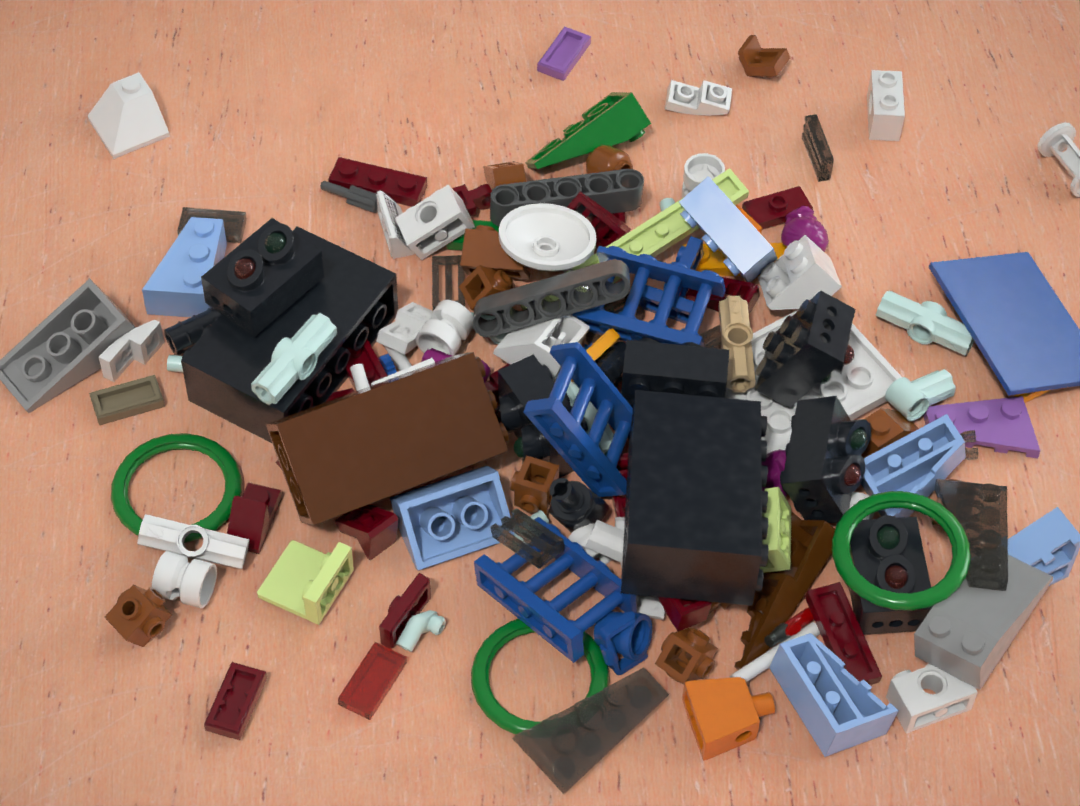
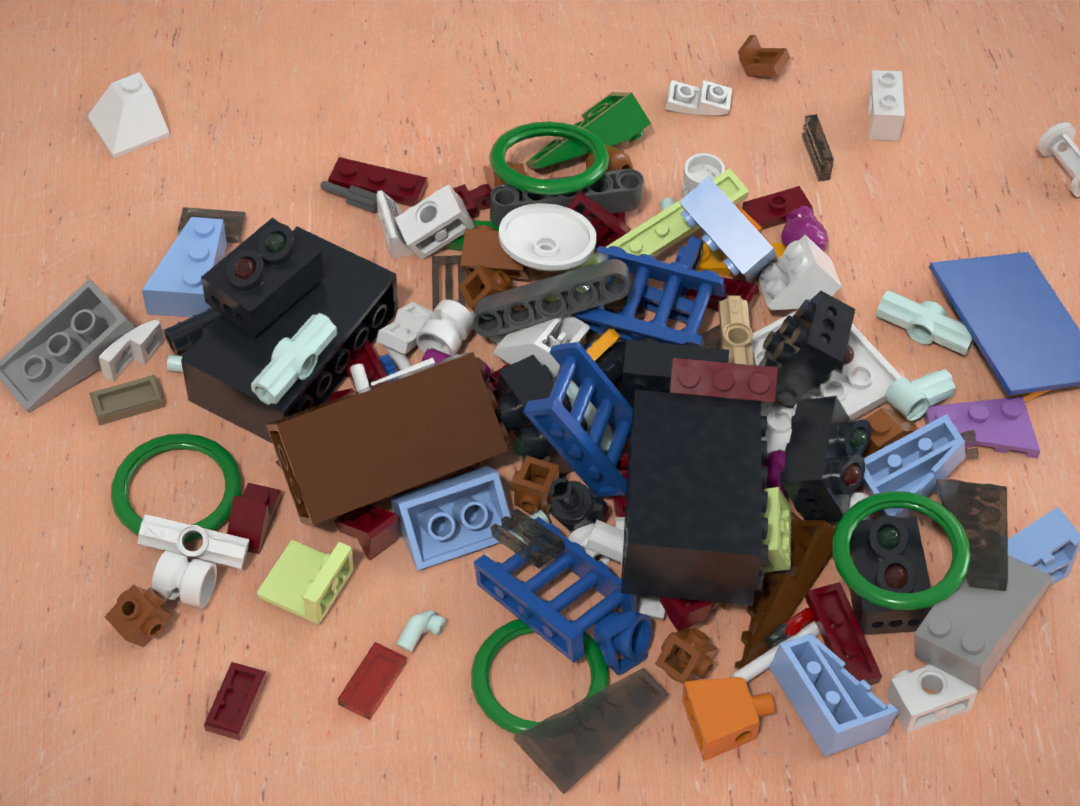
(403, 608): dark red plate -> none
(545, 186): none -> green wedge
(564, 53): medium lavender tile -> none
(723, 380): none -> dark red plate

